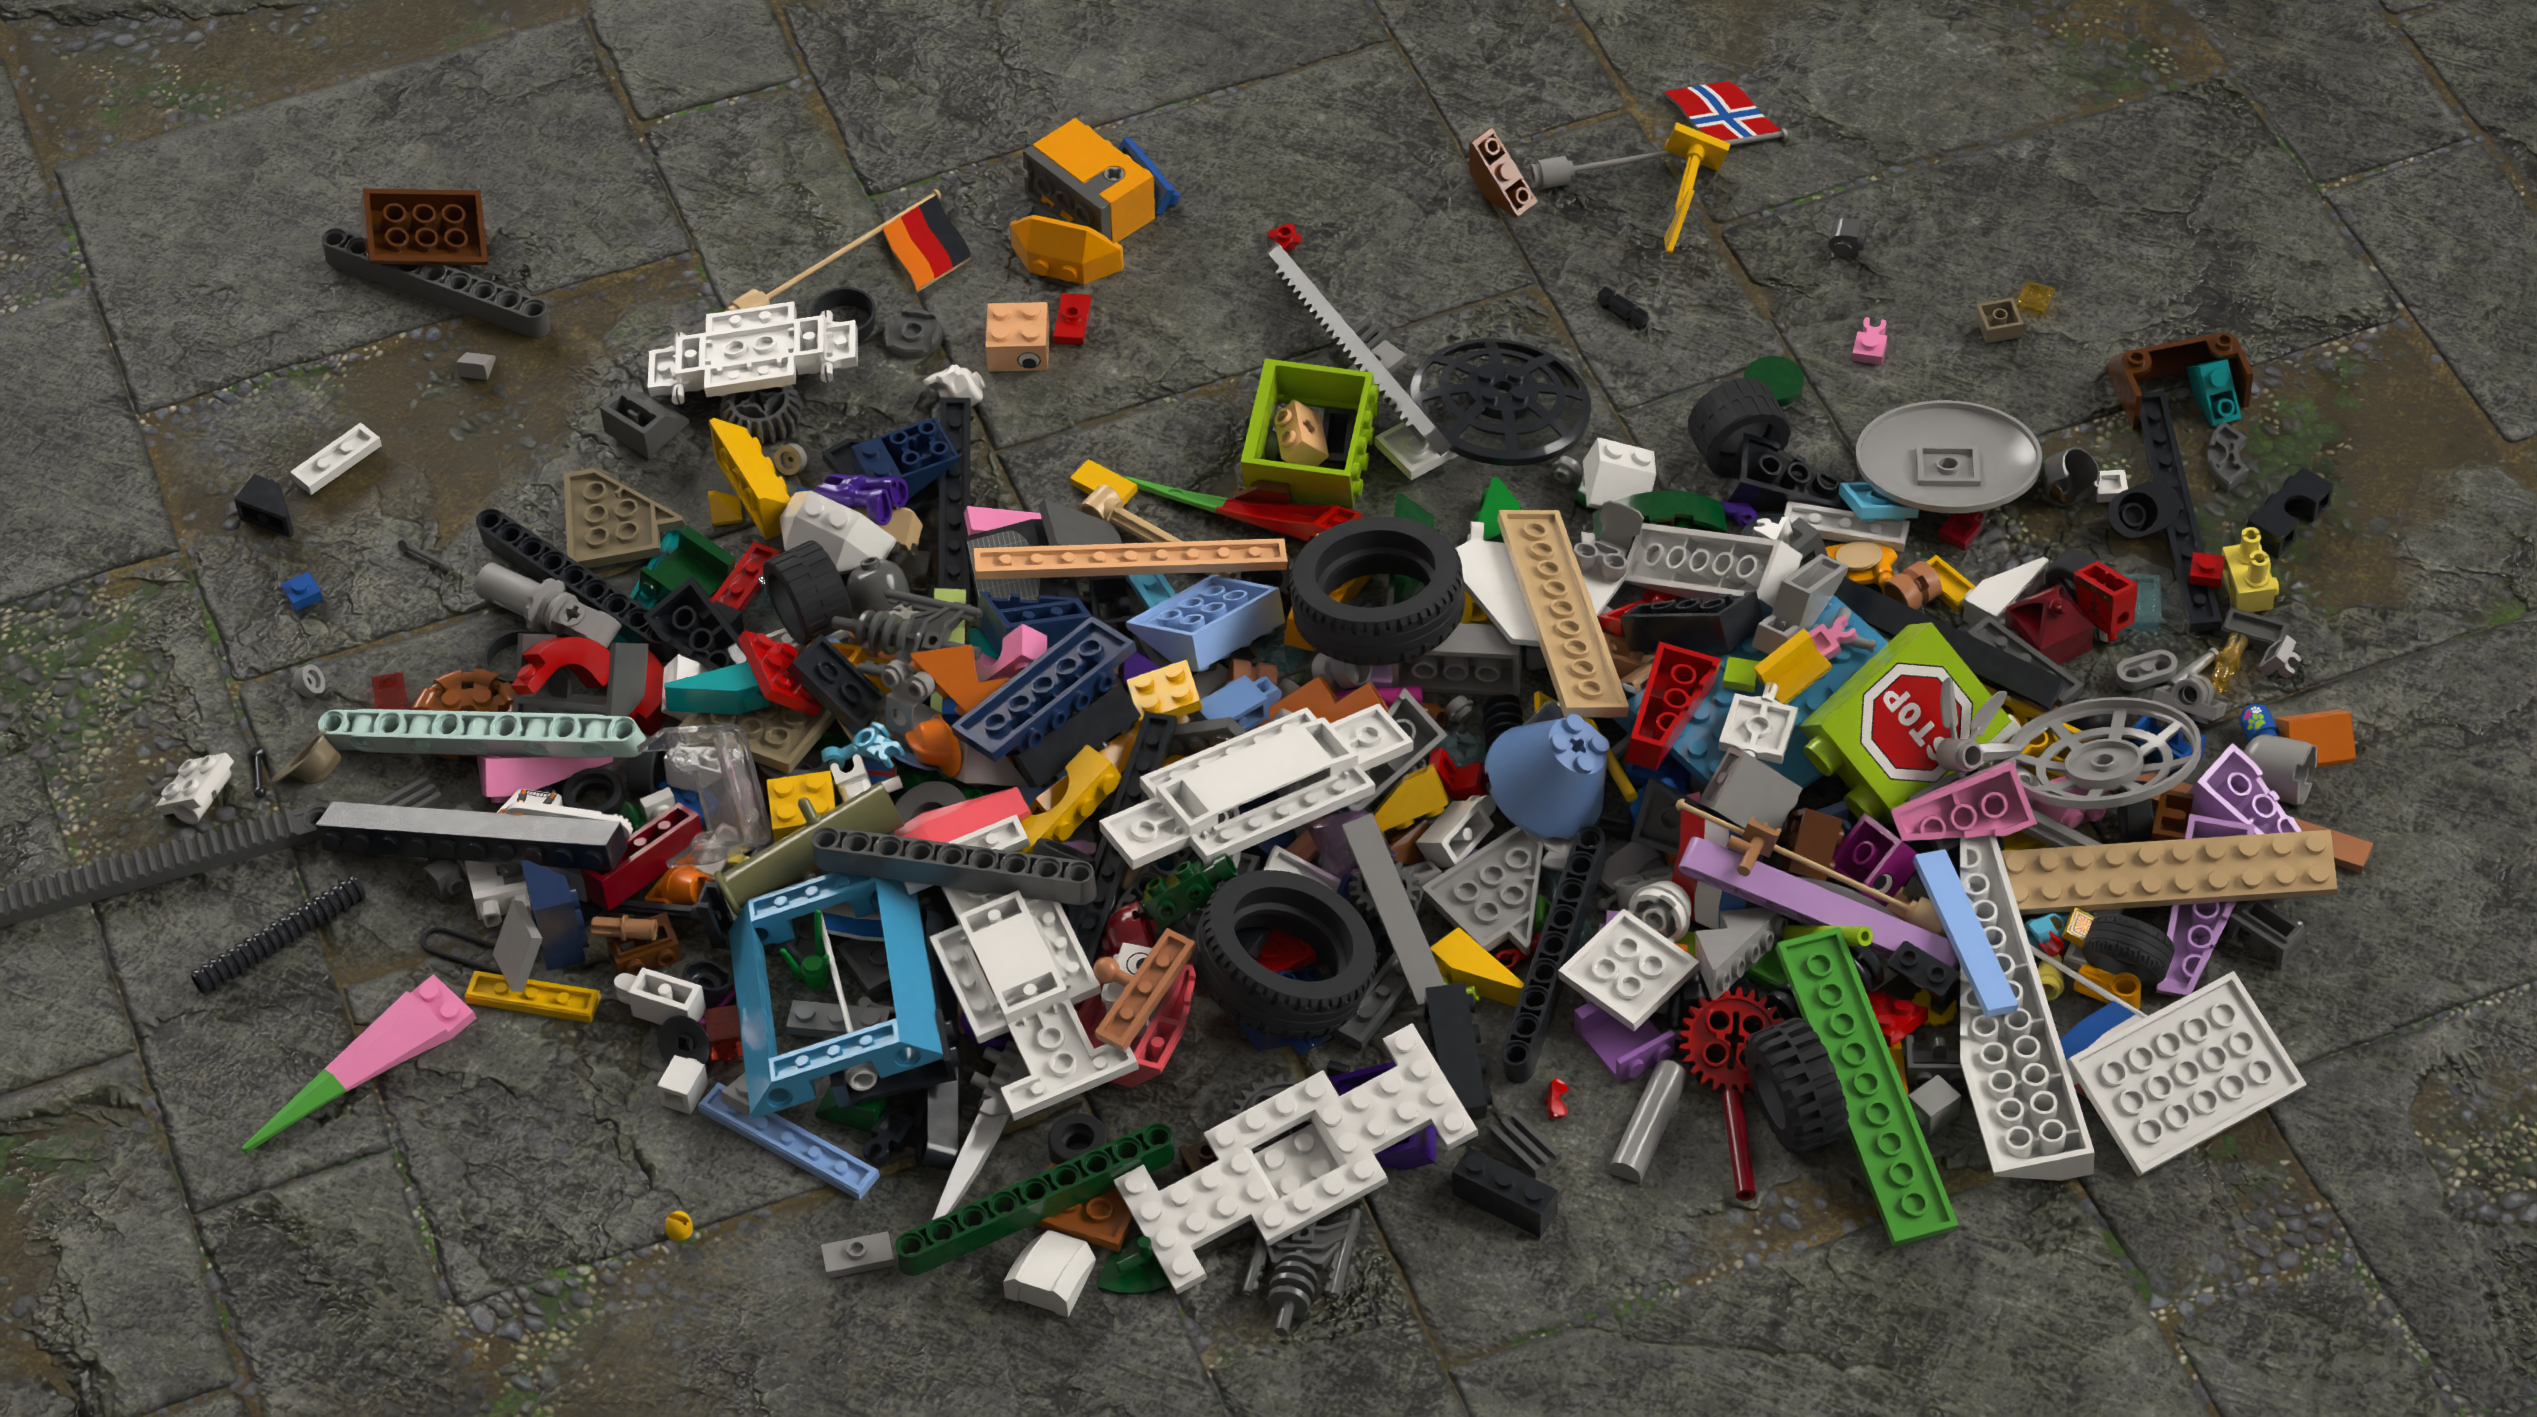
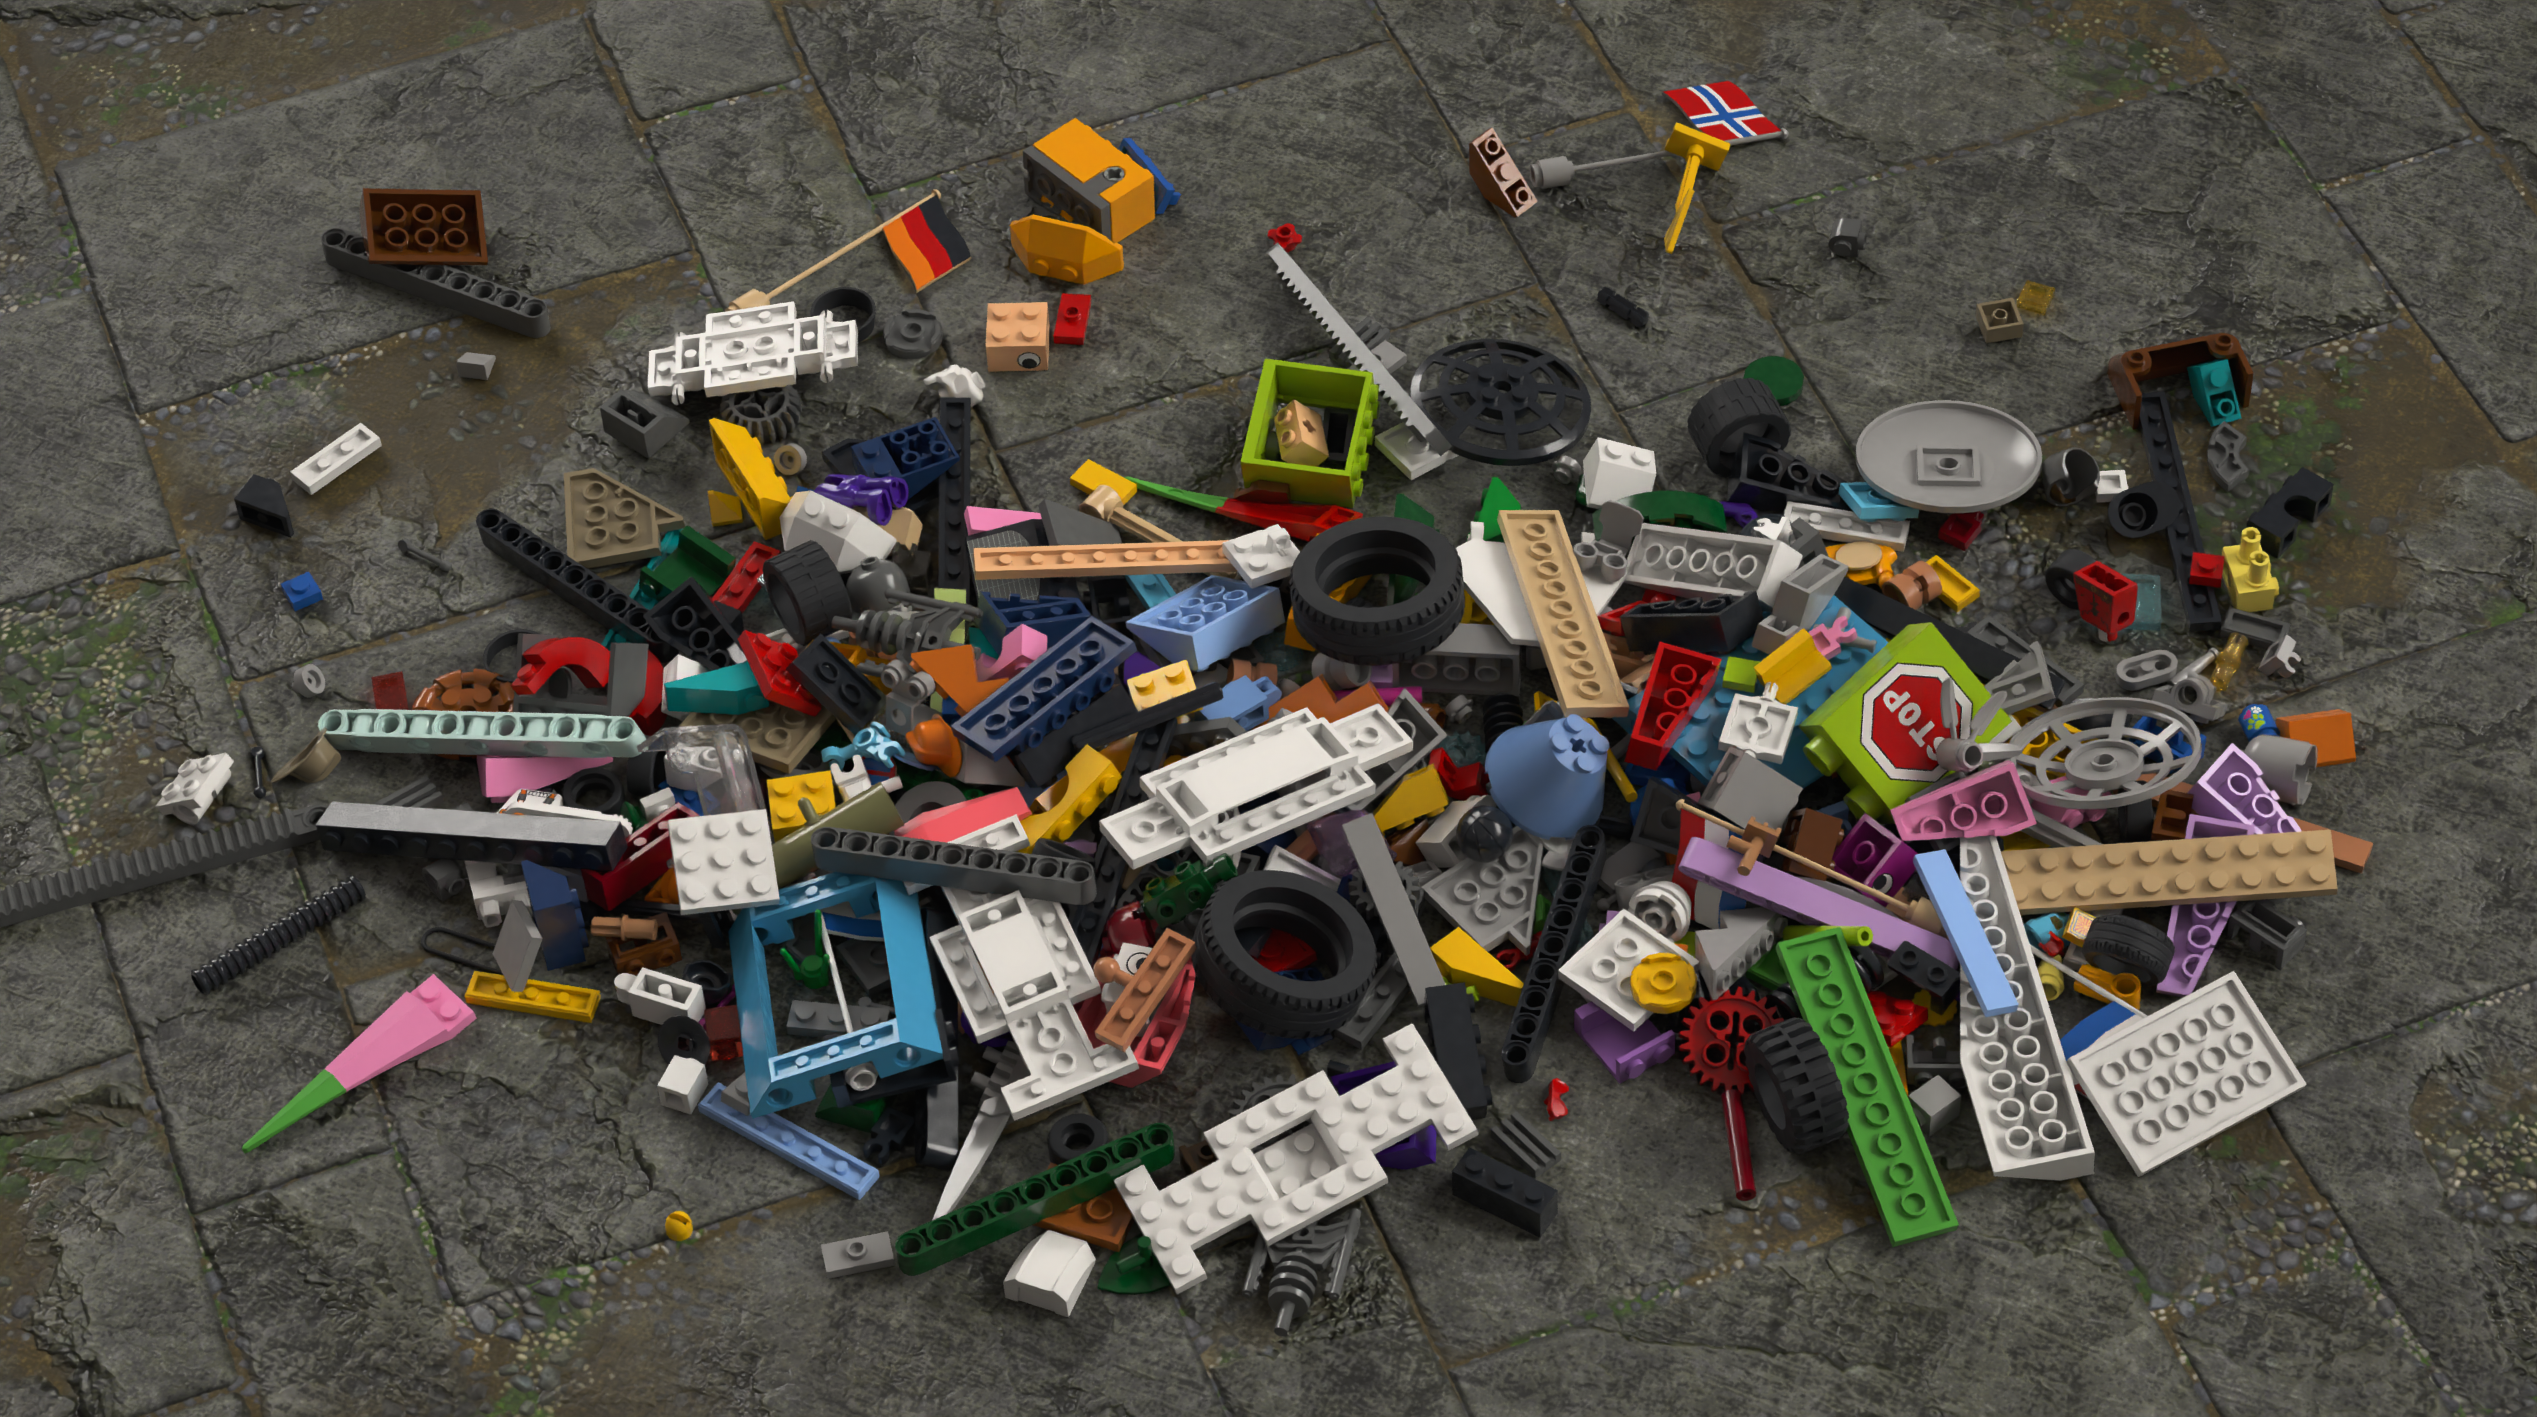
(545, 605): light grey piece -> none
(723, 862): none -> white plate
(1148, 717): none -> black axle
(1262, 555): none -> white hinge
(1484, 833): none -> black piece
(1649, 1121): light grey brick -> none
(1663, 983): none -> yellow tile
(1870, 343): bright pink plate -> none
(2003, 590): white slope -> none
(2024, 681): none -> light grey wing
(2052, 624): dark red piece -> none

